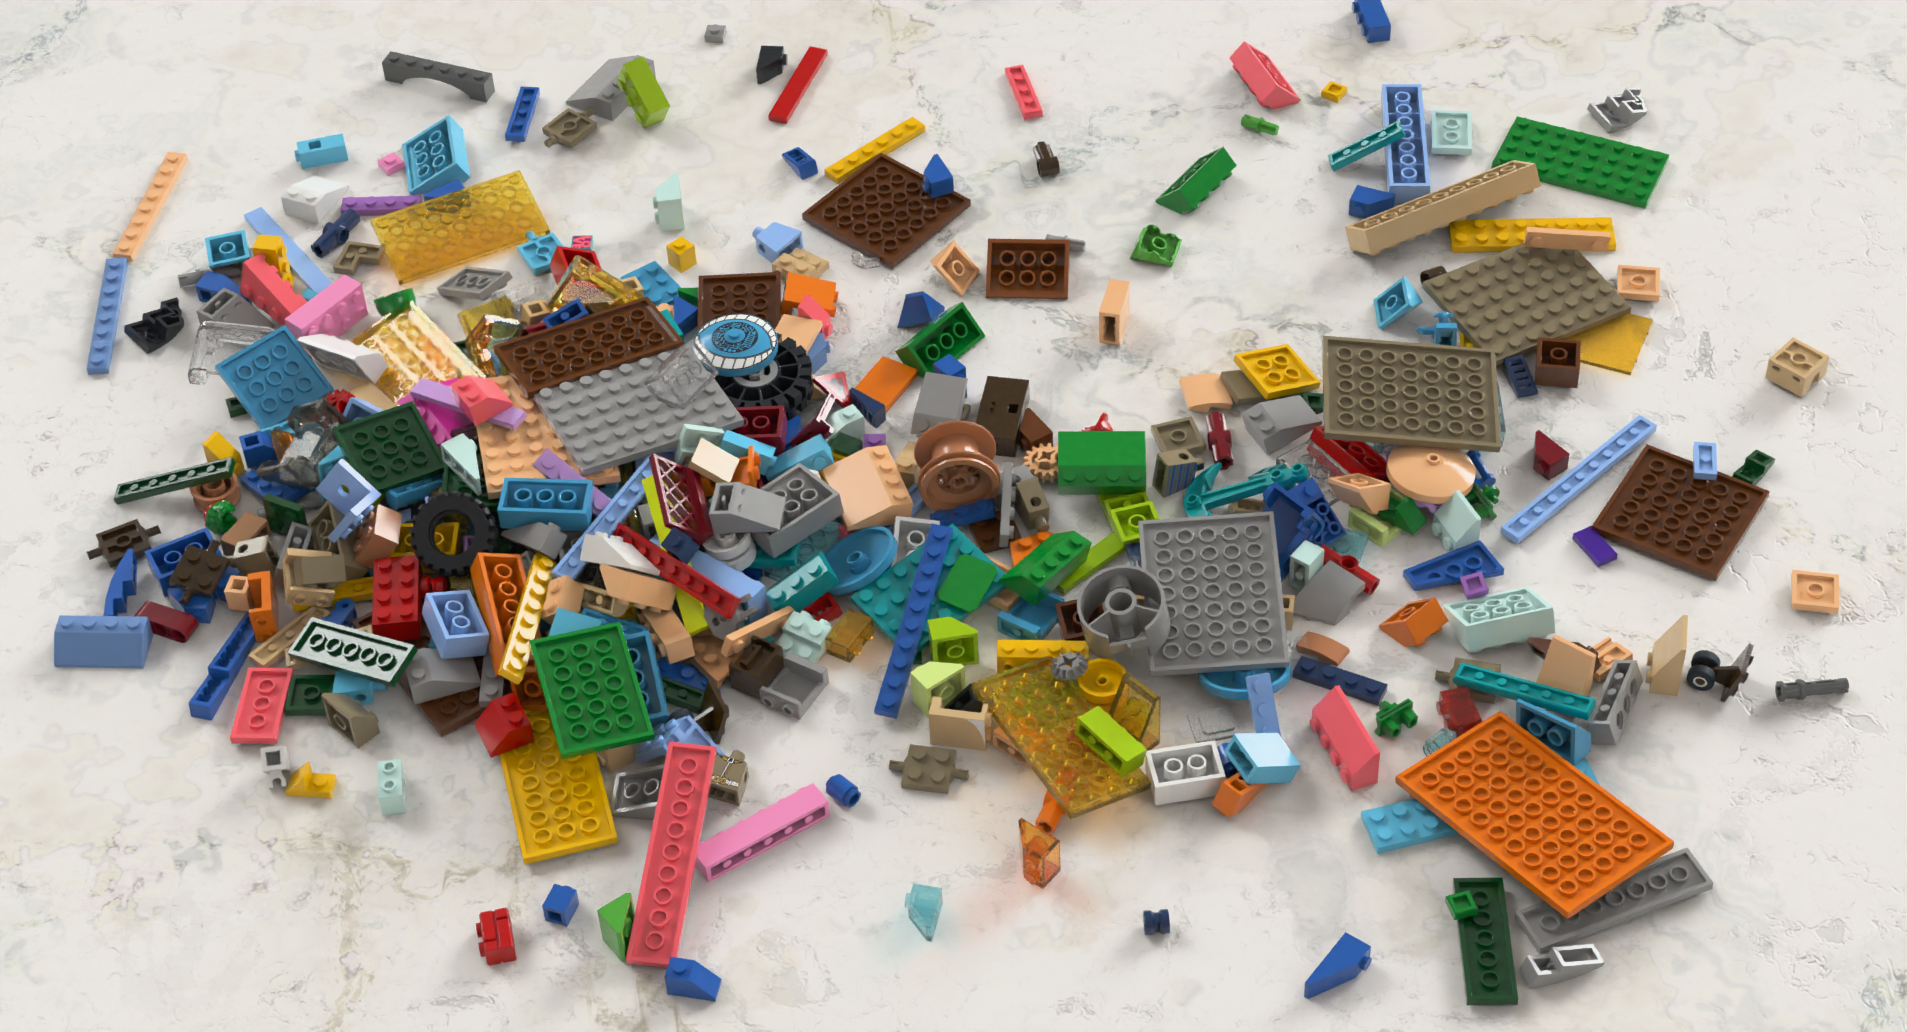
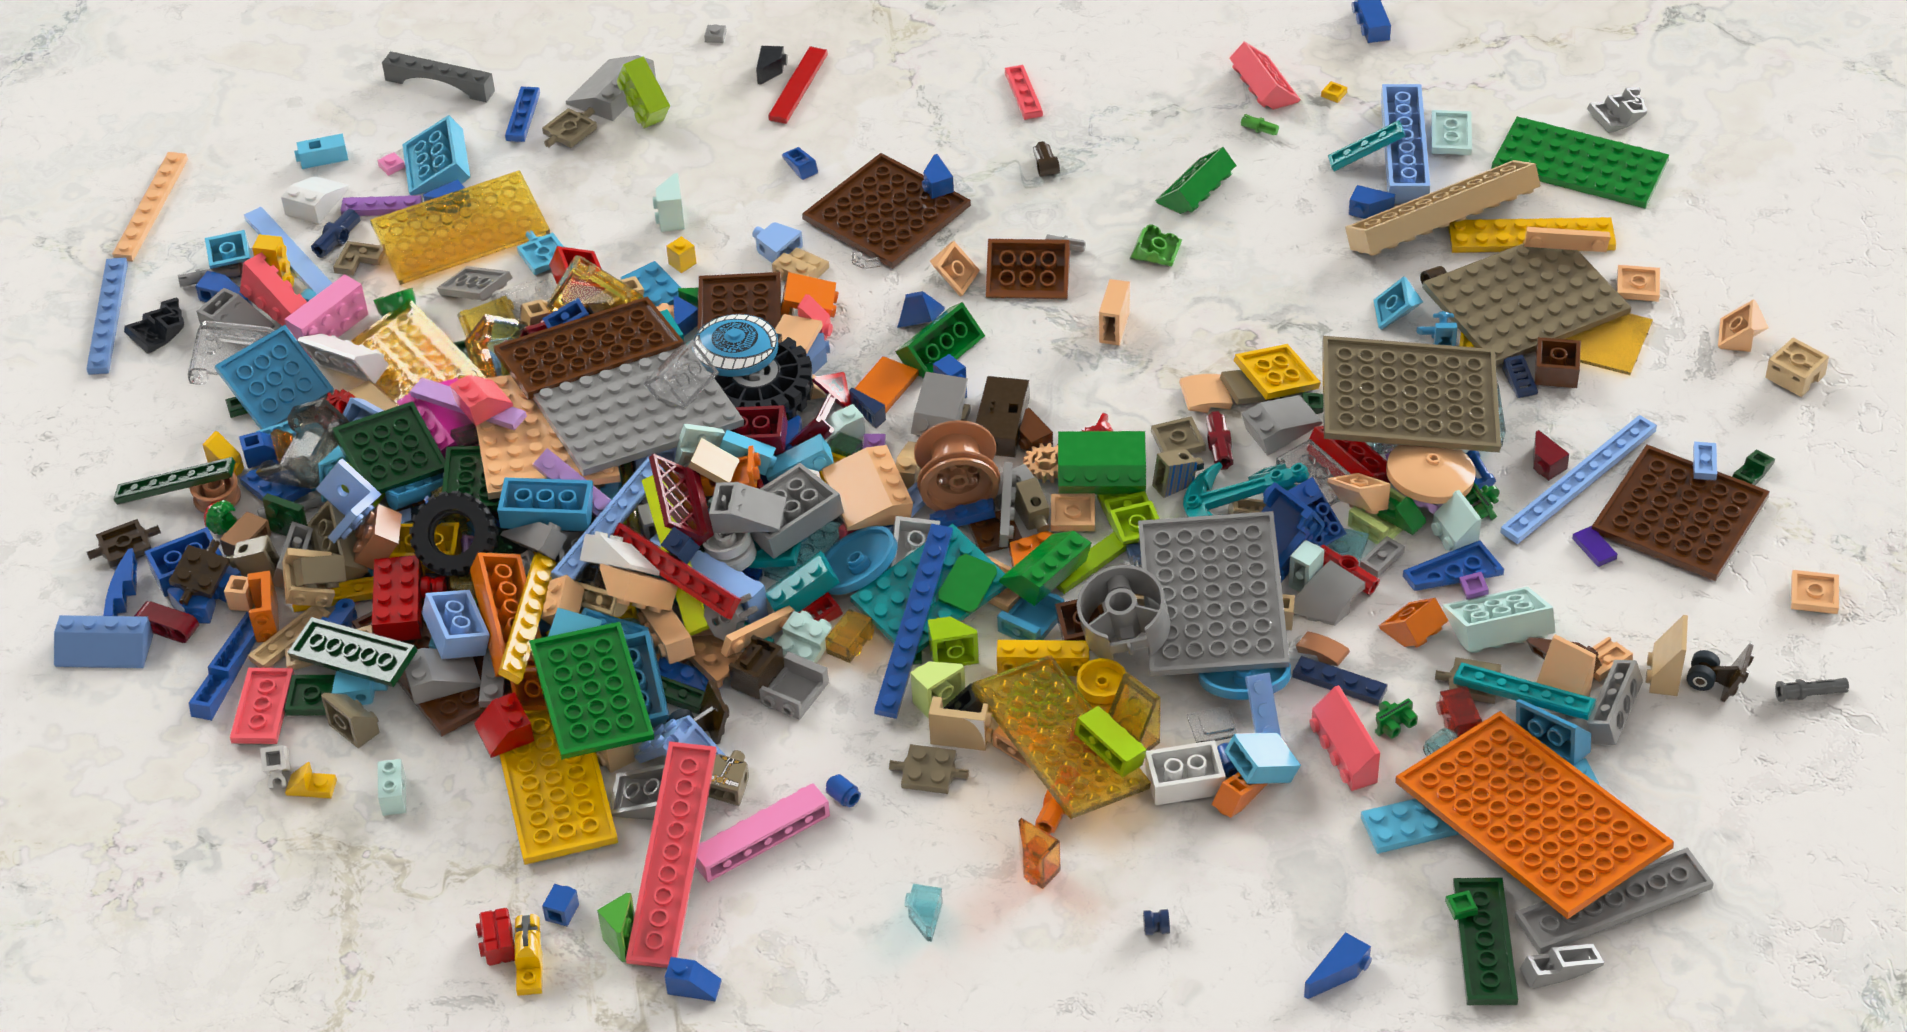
(461, 457): light aqua slope -> none
(528, 955): none -> yellow plate
(582, 242): tile -> none
(883, 144): yellow plate -> none
(1065, 672): light grey gear -> none
(1073, 512): none -> light nougat plate
(1382, 556): none -> light grey plate
(1740, 327): none -> light nougat slope

